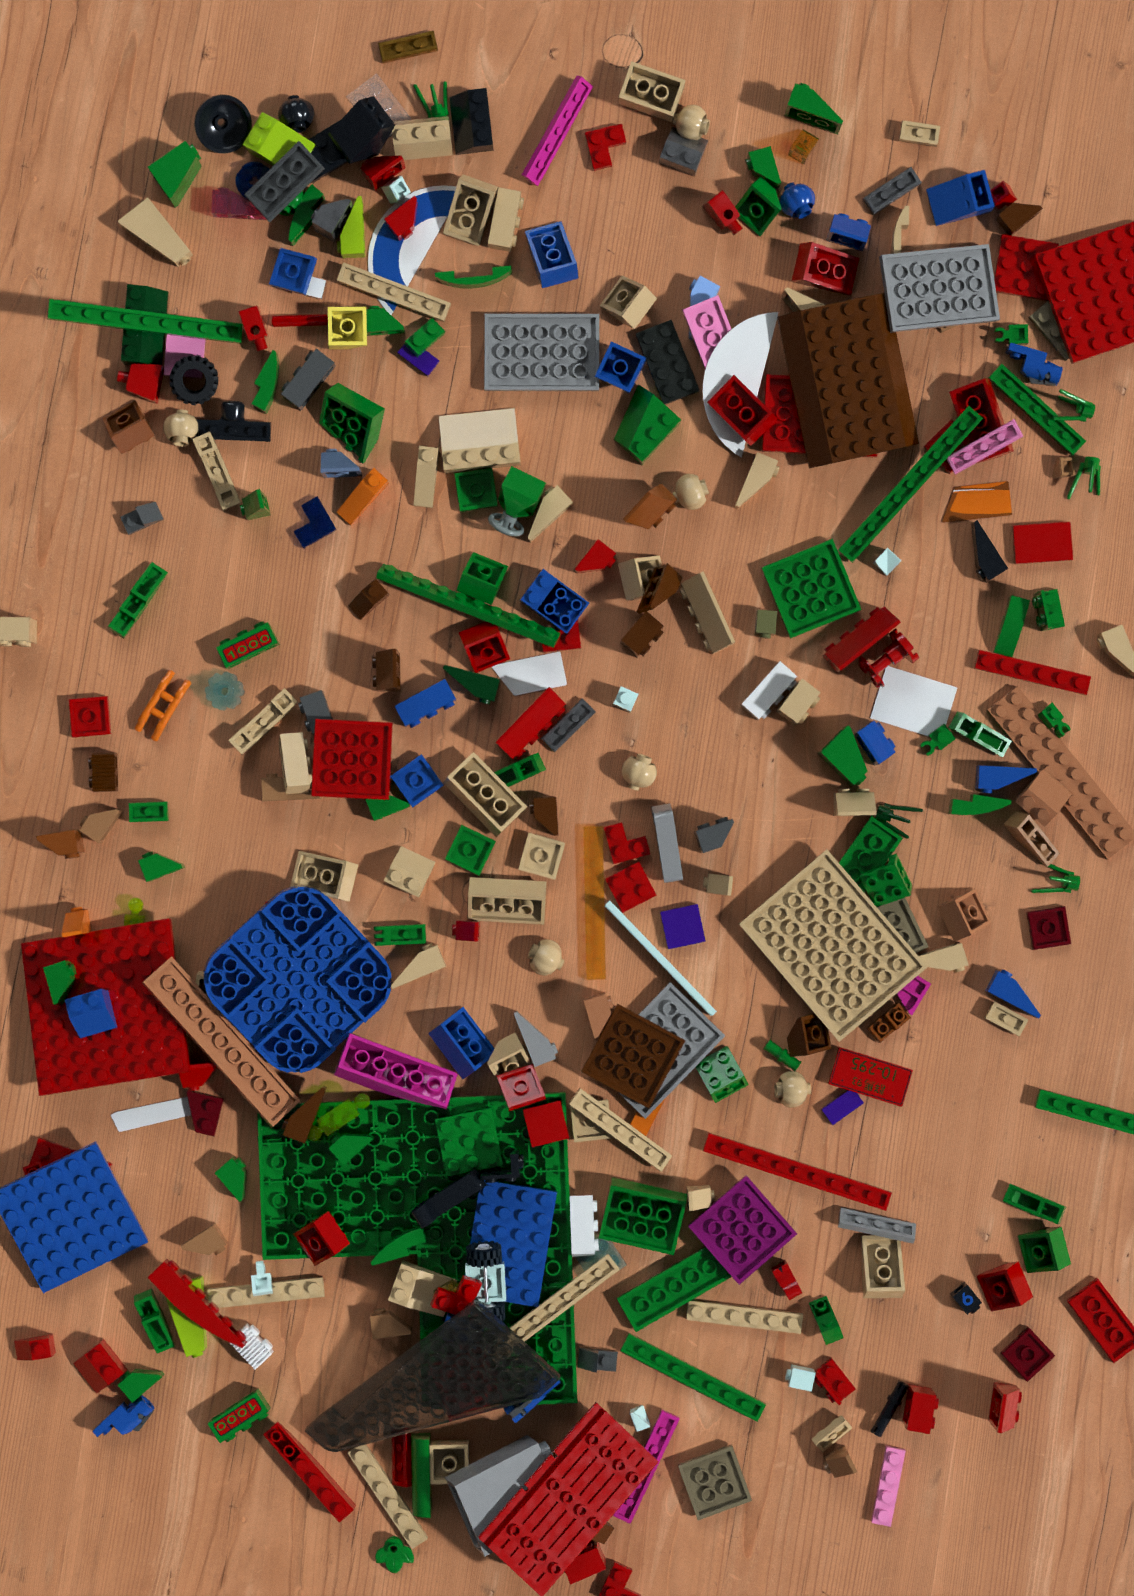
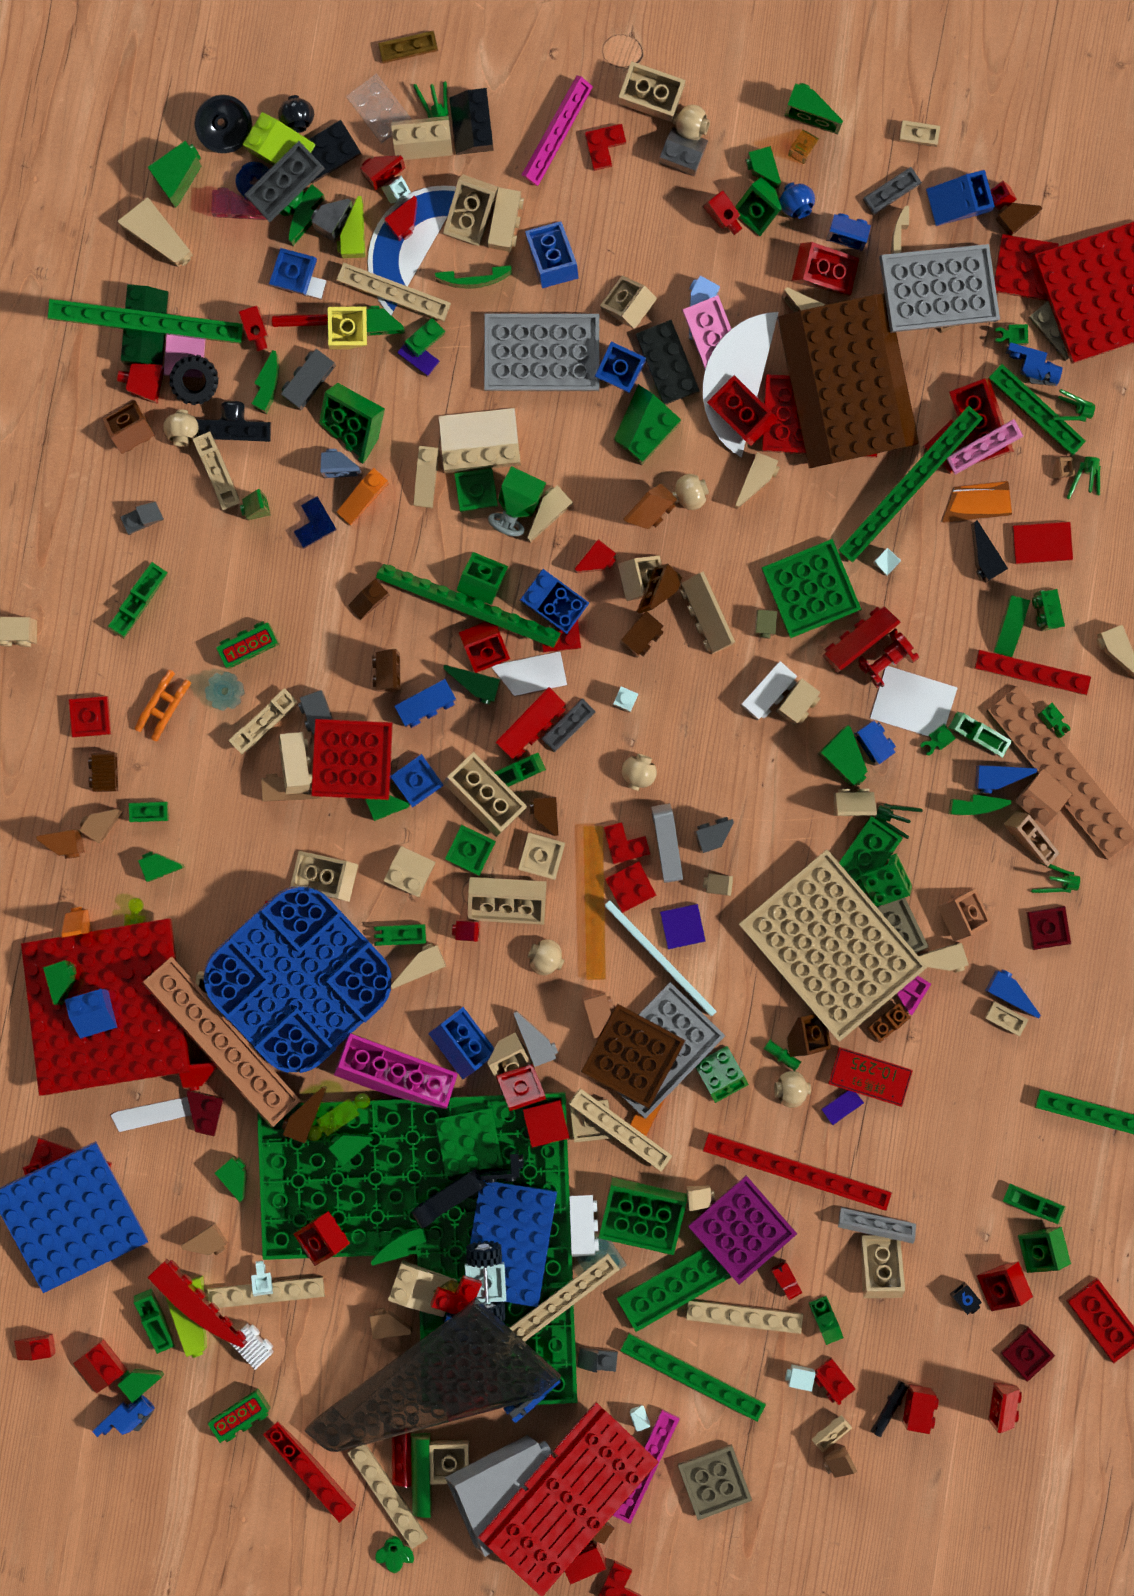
(362, 130): black slope -> none
(888, 1486): bright pink plate -> none

